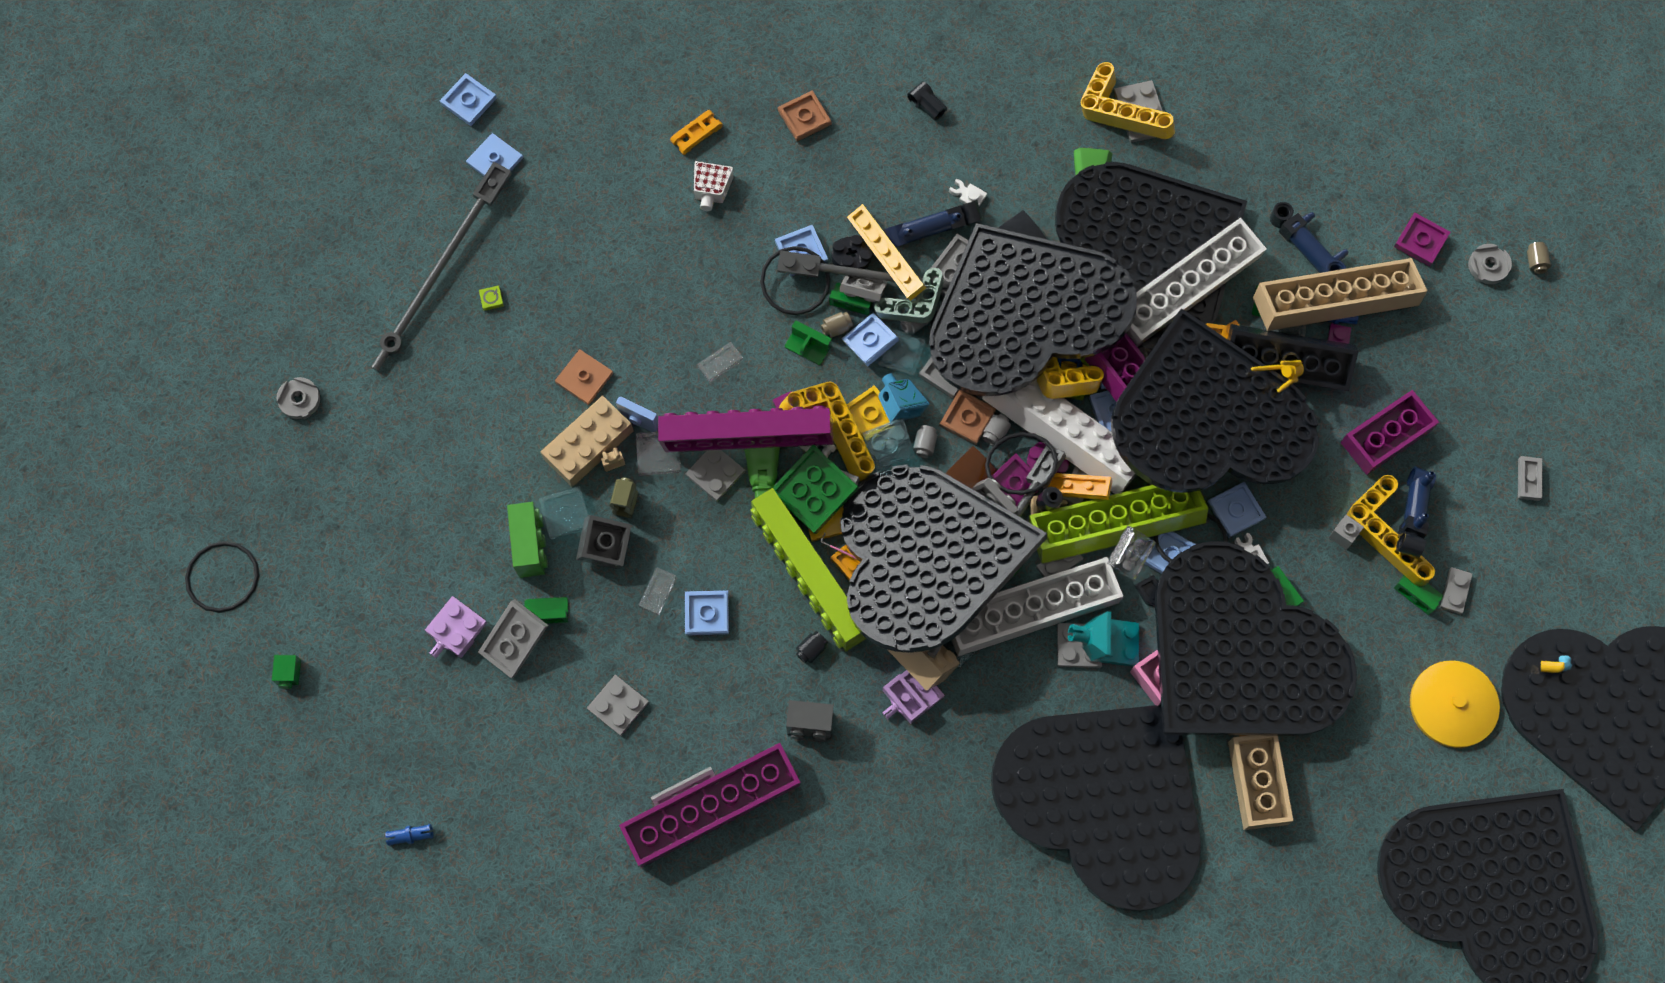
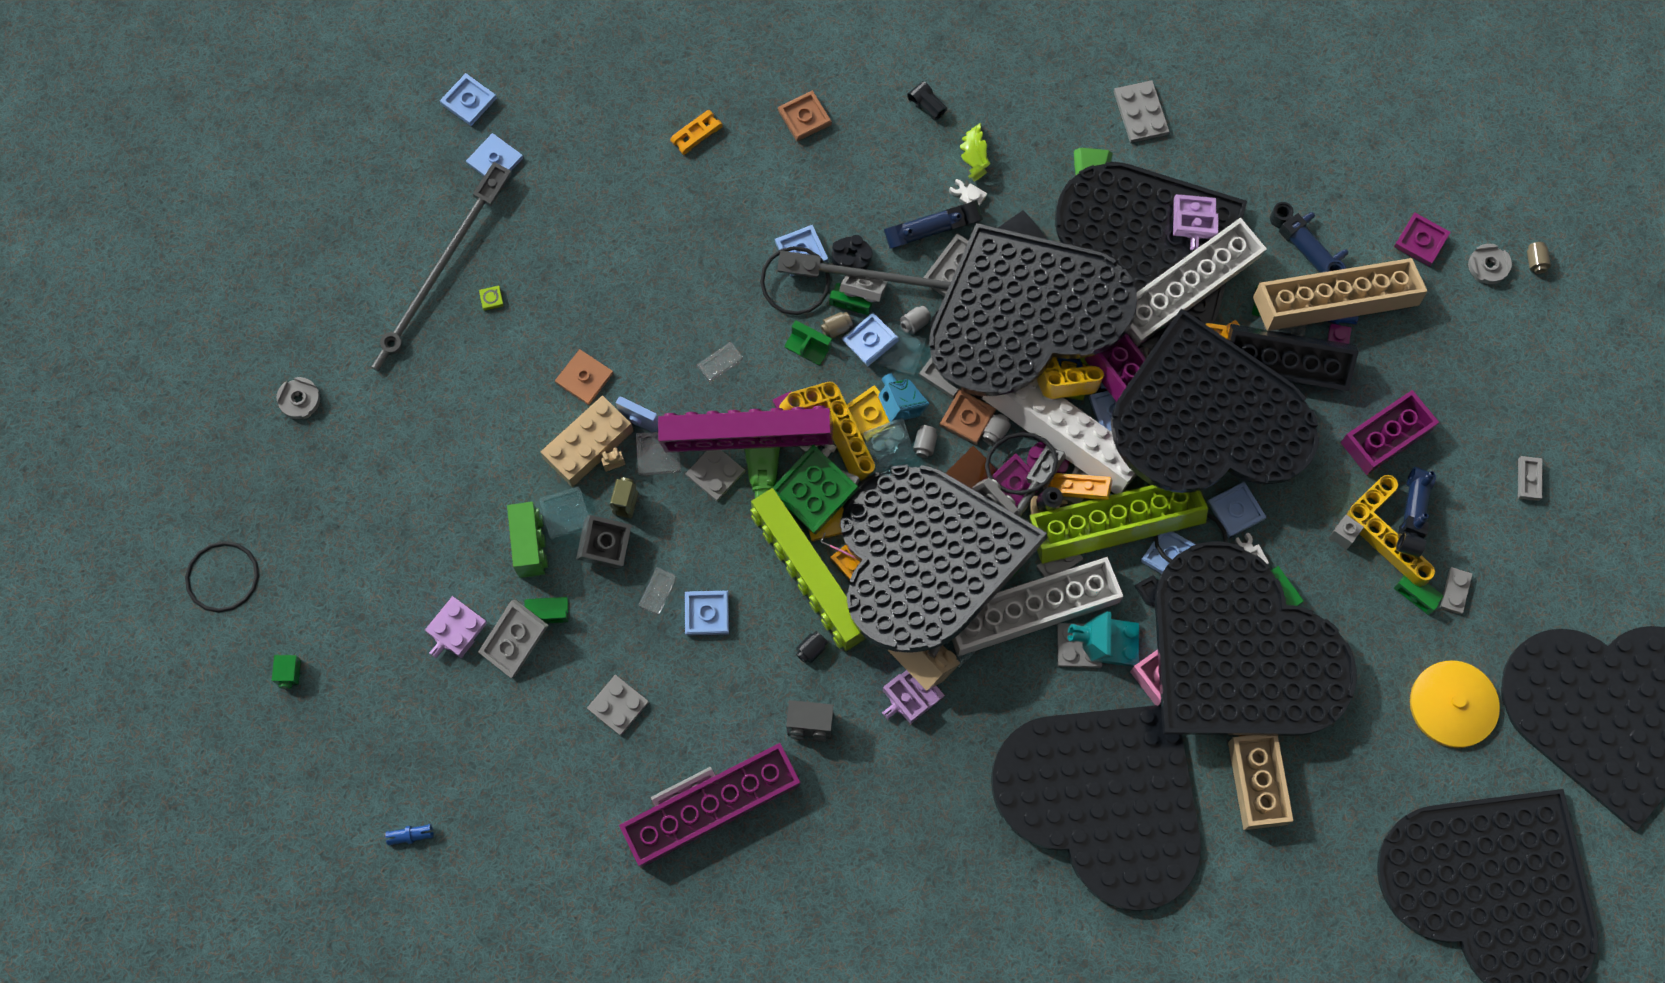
(711, 183): white torso -> none
(886, 252): yellow plate -> none
(920, 304): sand green beam -> none
(975, 152): none -> lime plant
(1097, 107): yellow beam -> none
(1131, 552): clear plate -> none
(1195, 218): none -> lavender plate
(1289, 369): yellow plant -> none
(1556, 667): yellow arm -> none

